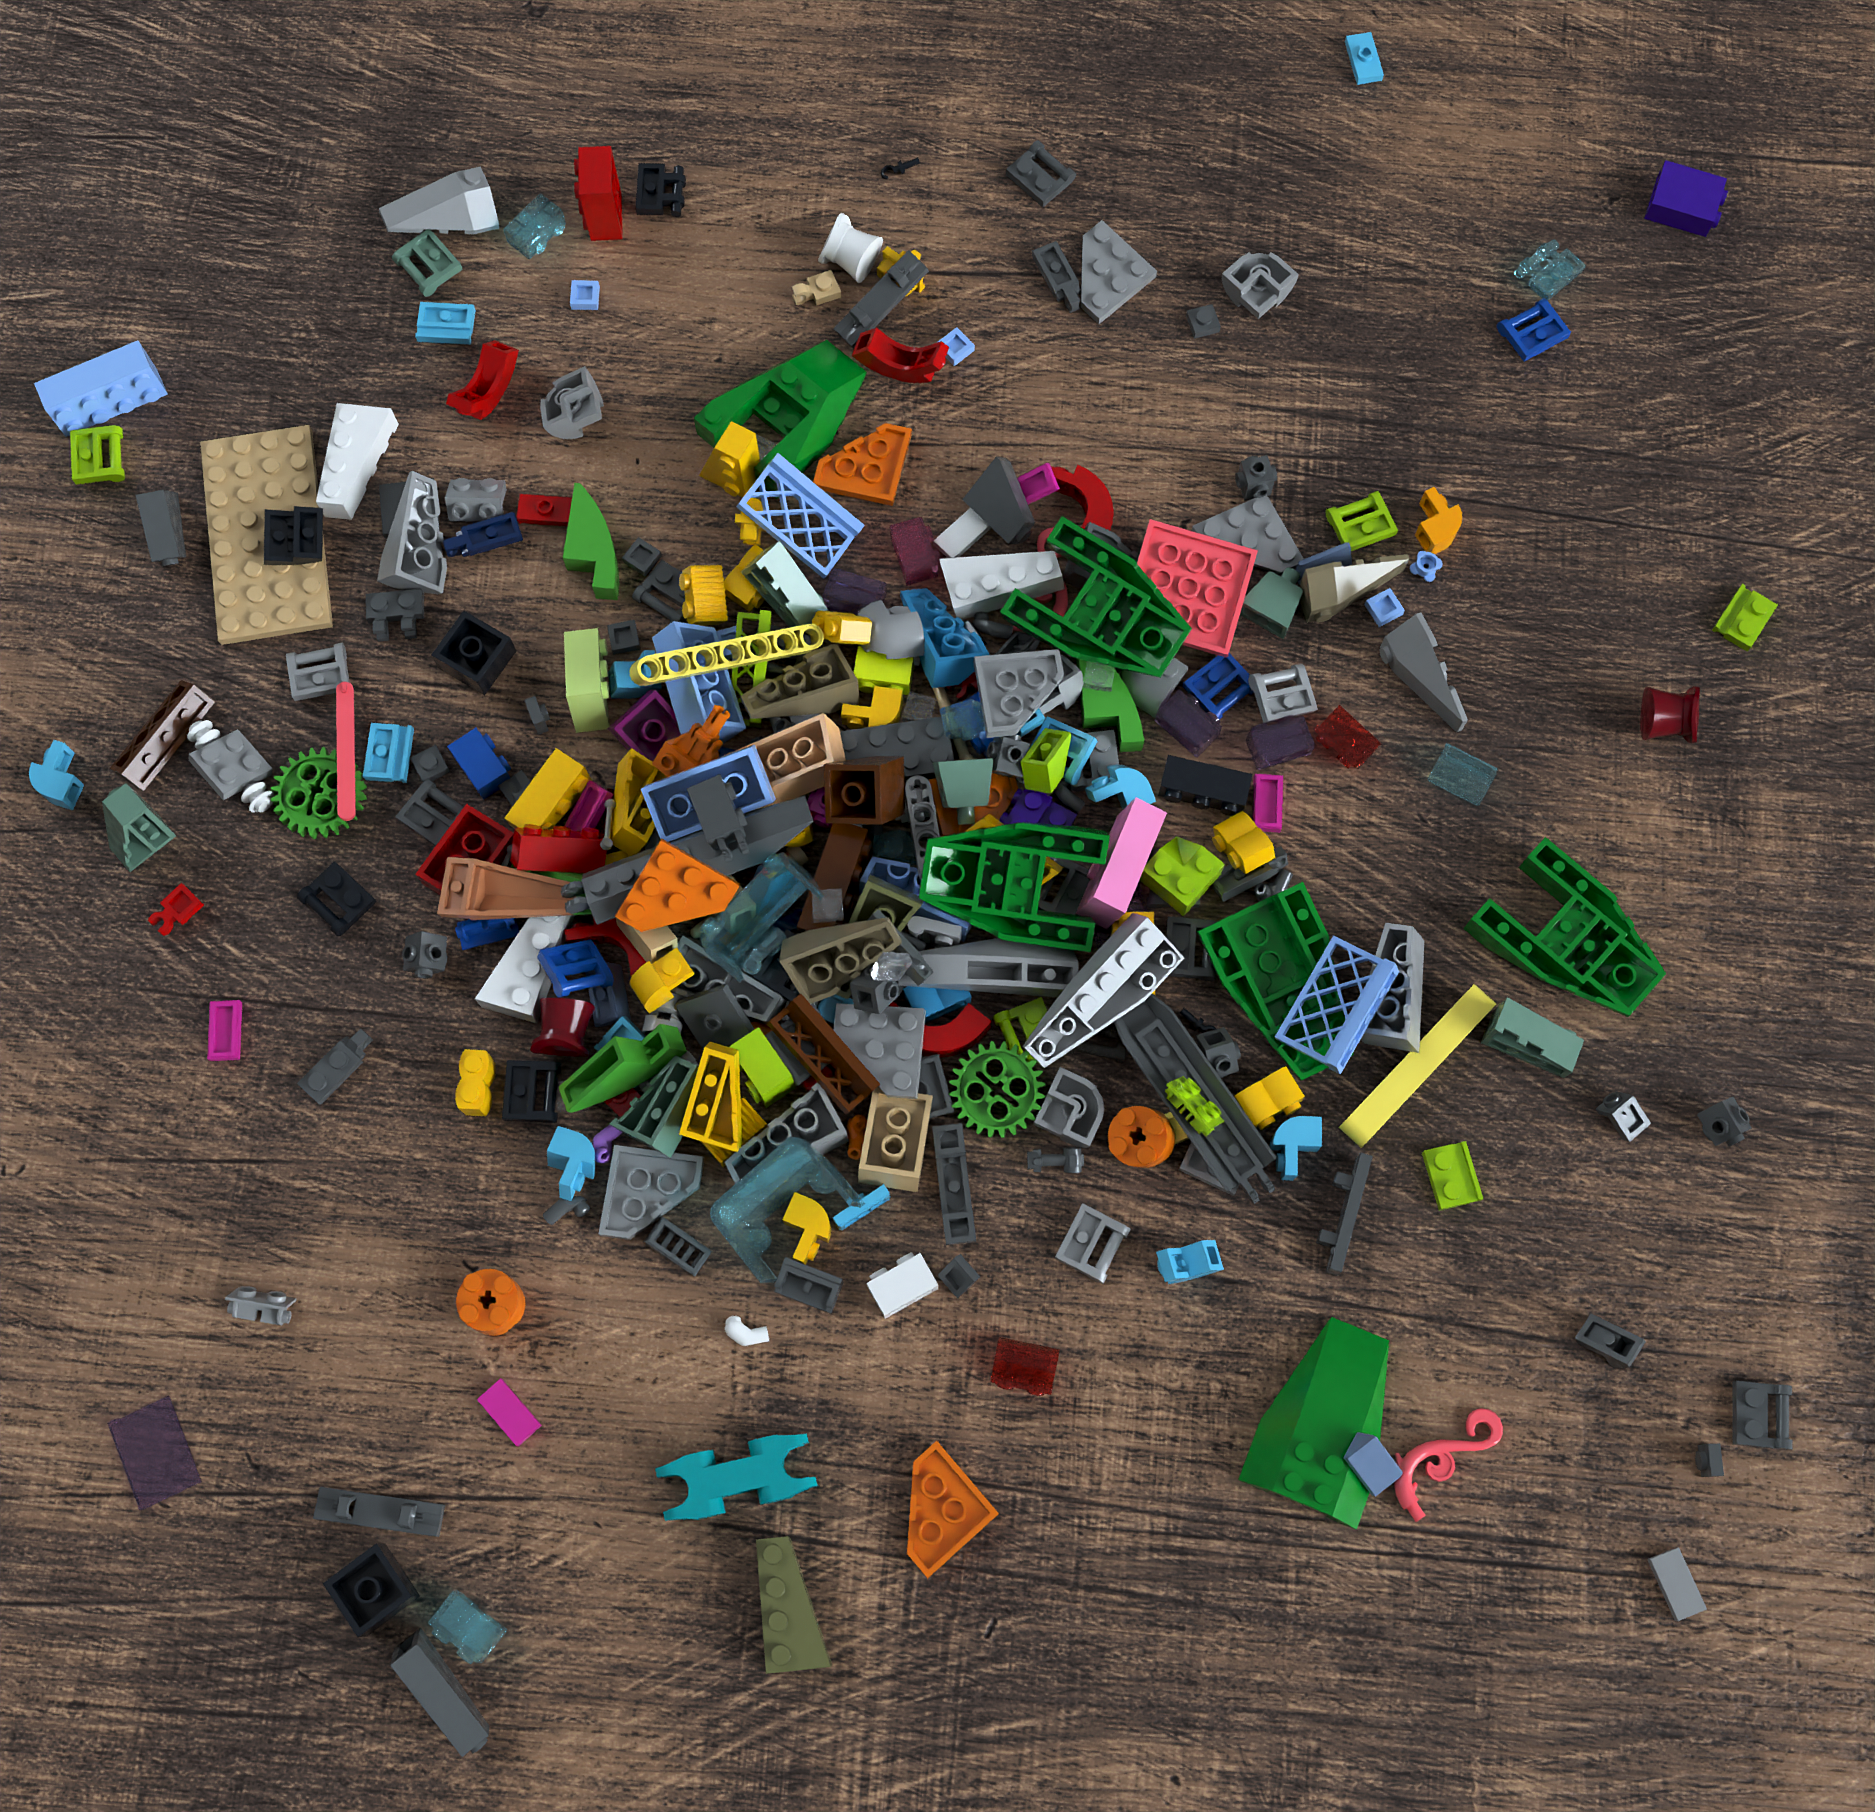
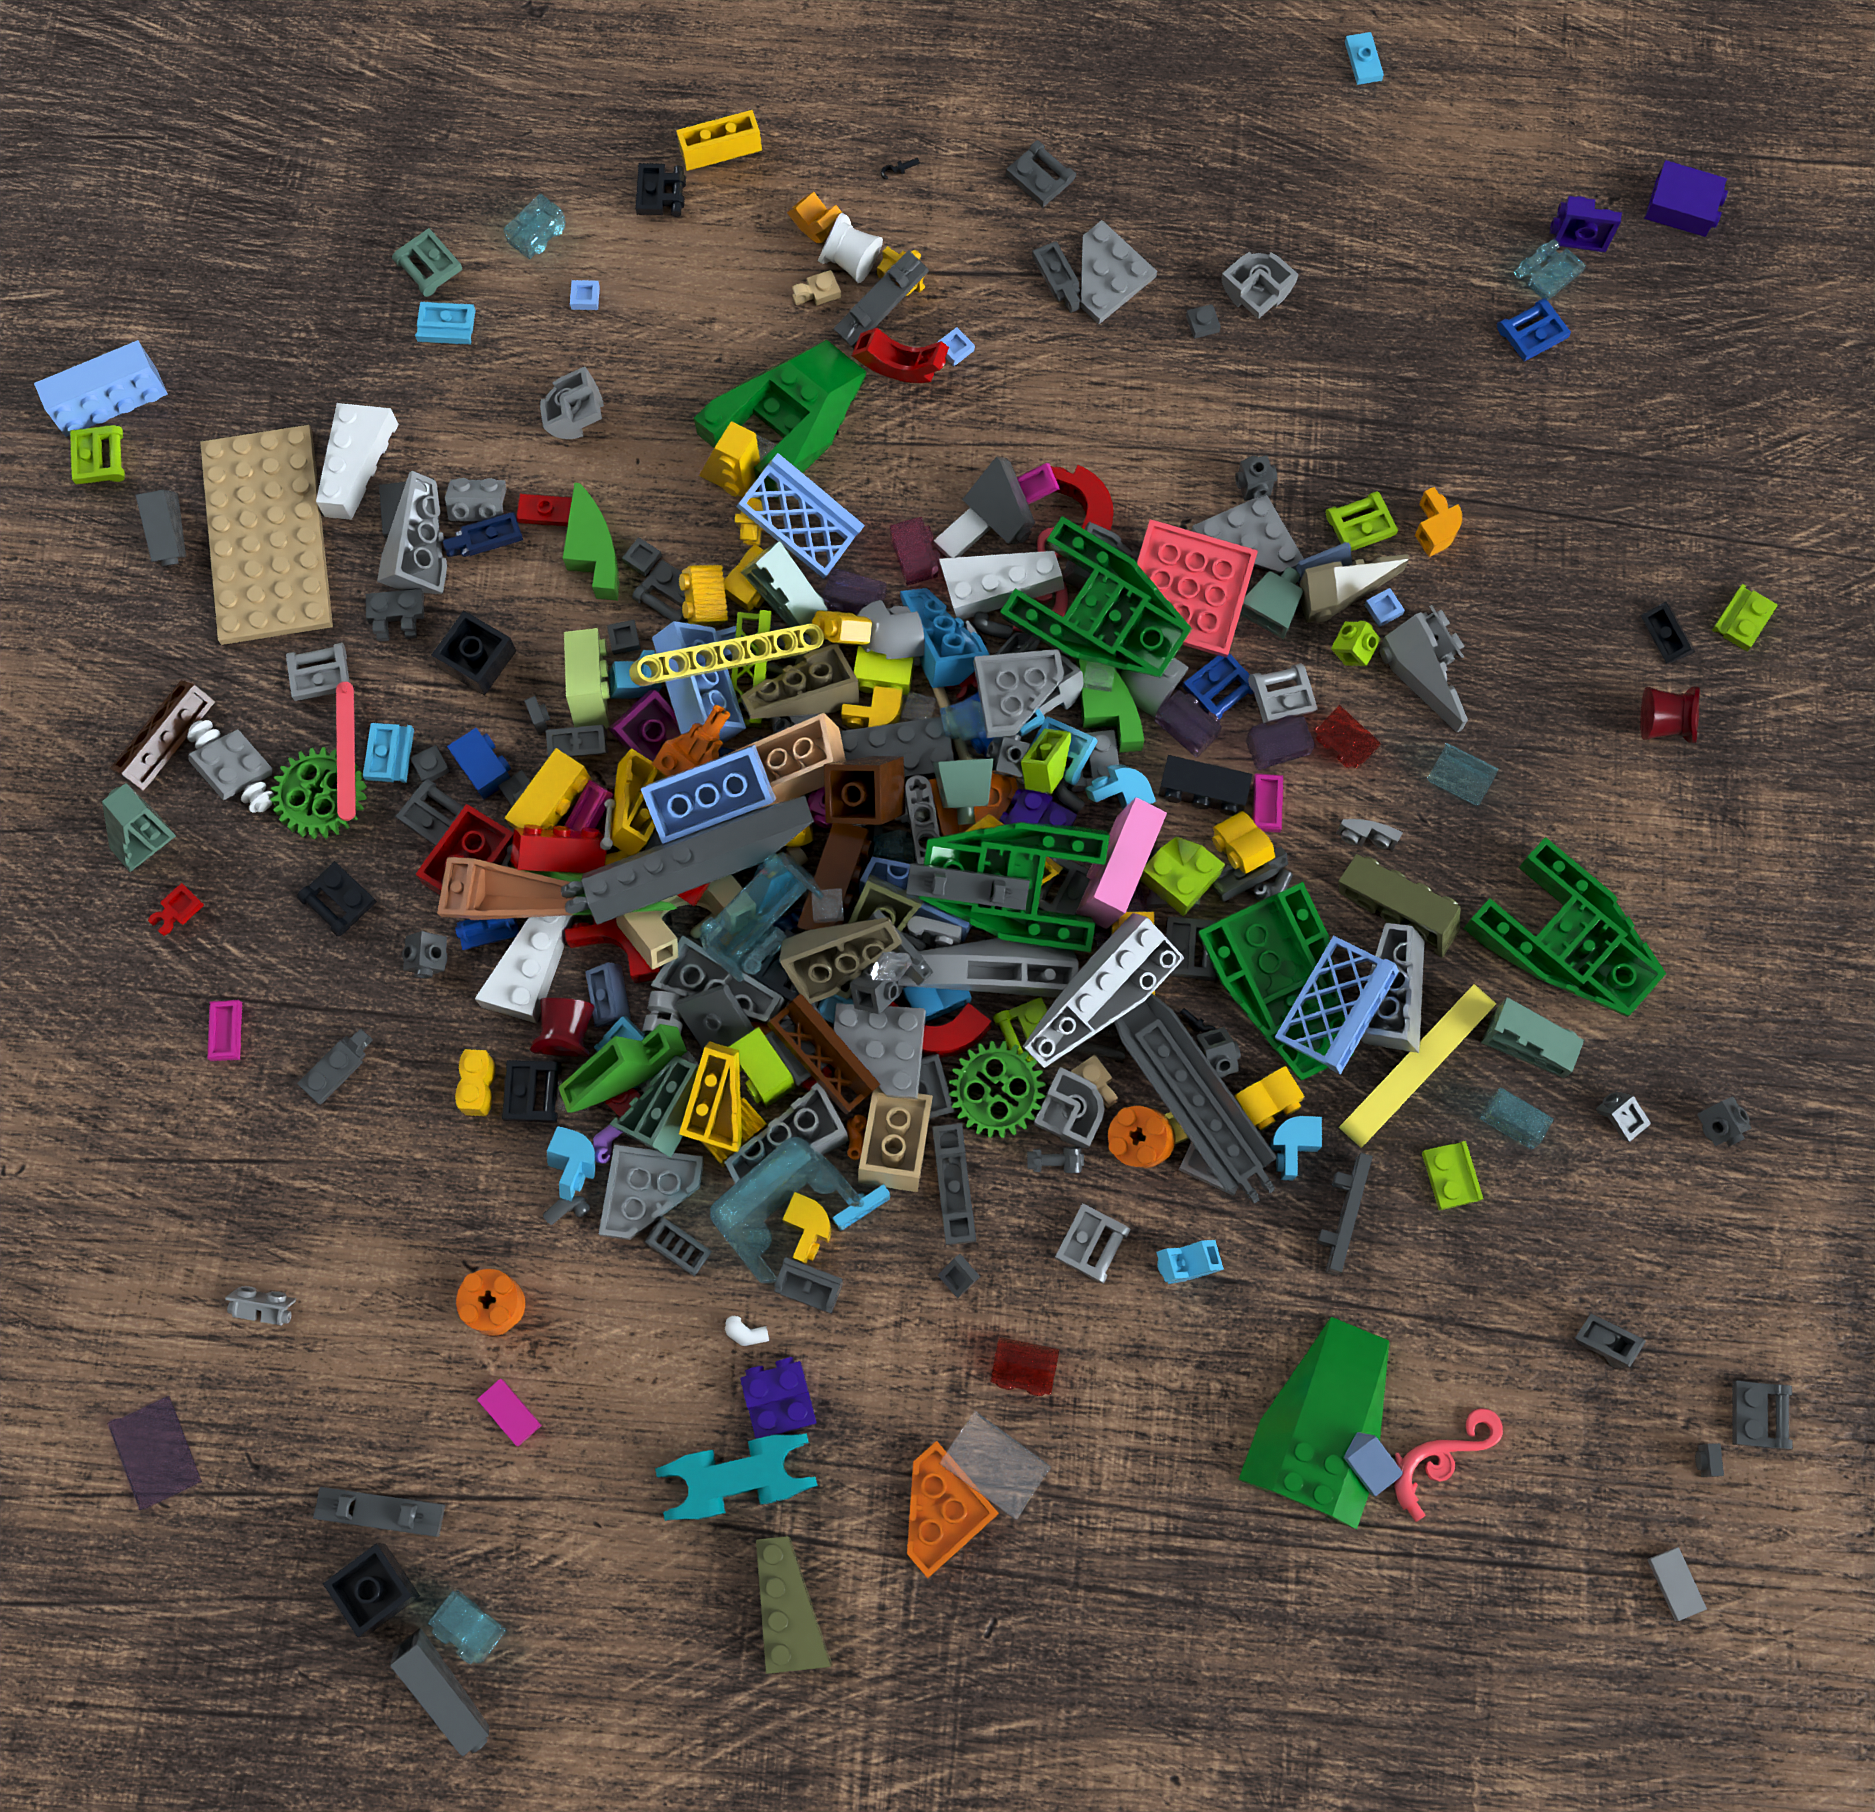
(51, 777): medium azure brick -> none
(293, 536): black slope -> none
(450, 203): light grey wedge -> none
(488, 382): red arch -> none
(571, 960): blue plate -> none
(578, 740): none -> dark grey hinge
(599, 193): red brick -> none
(655, 980): yellow brick -> none
(674, 890): orange plate -> none
(719, 140): none -> yellow brick
(719, 816): dark grey hinge -> none
(778, 1398): none -> dark purple plate
(813, 217): none -> light orange brick
(867, 466): orange plate -> none
(902, 1284): white brick -> none
(967, 886): none -> dark grey hinge
(995, 1465): none -> clear piece
(1097, 1074): none -> tan plate
(1187, 1092): lime hinge -> none
(1356, 643): none -> lime brick
(1357, 830): none -> light grey slope
(1402, 901): none -> olive wedge
(1429, 559): light blue plate -> none
(1447, 644): none -> light grey hinge
(1516, 1118): none -> clear light blue brick
(1583, 226): none -> dark purple plate
(1667, 633): none -> black slope

